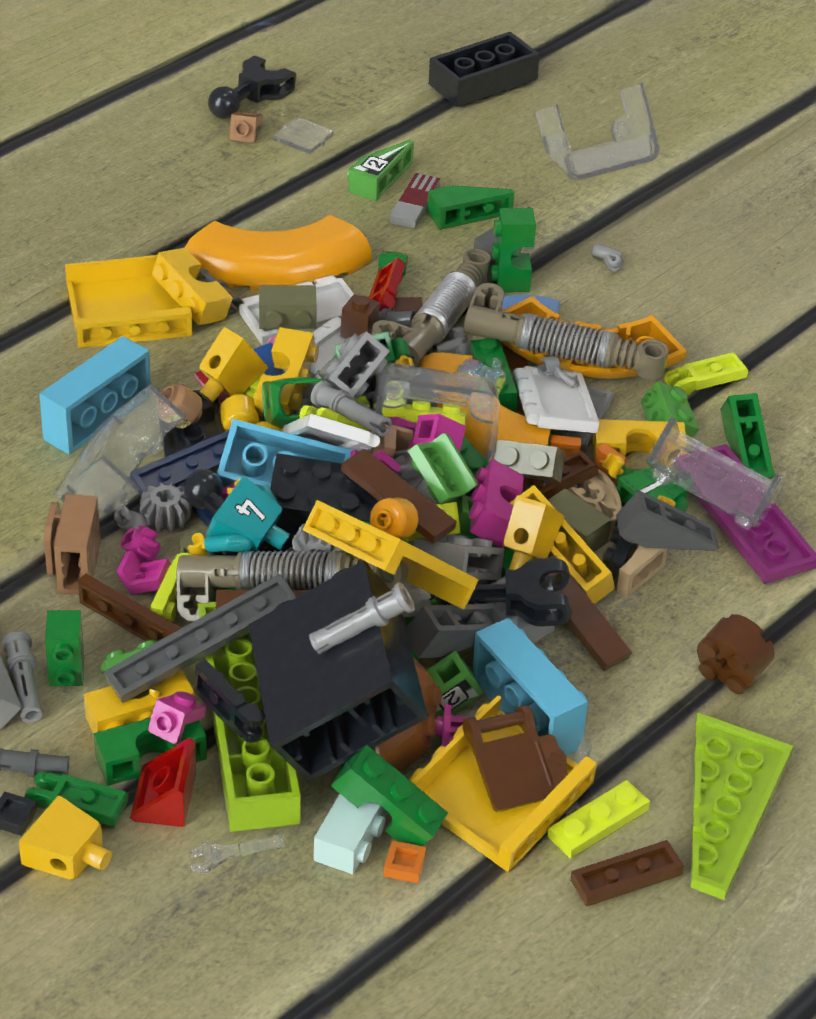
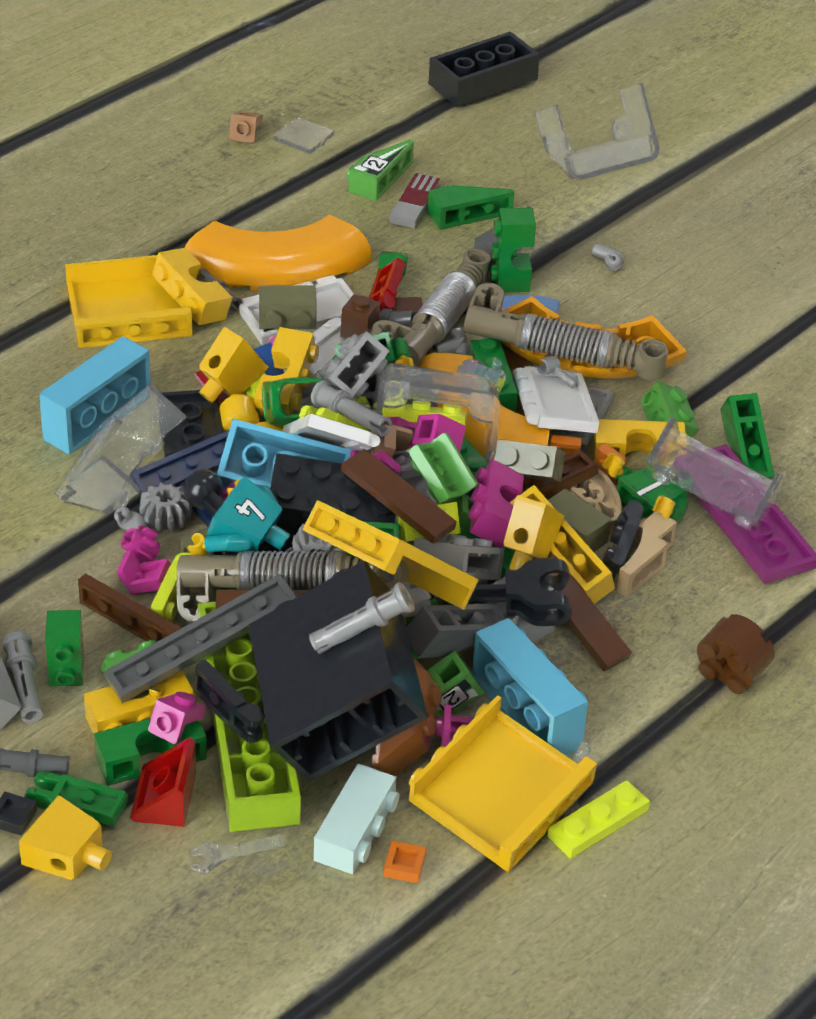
(72, 540): medium nougat brick -> none
(186, 401): medium nougat head -> none
(254, 84): black piece -> none
(374, 780): green arch -> none
(395, 517): light orange head -> none
(519, 766): reddish brown piece -> none
(627, 873): reddish brown plate -> none
(662, 526): dark grey slope -> none
(707, 373): neon yellow hinge -> none
(731, 791): lime wing -> none

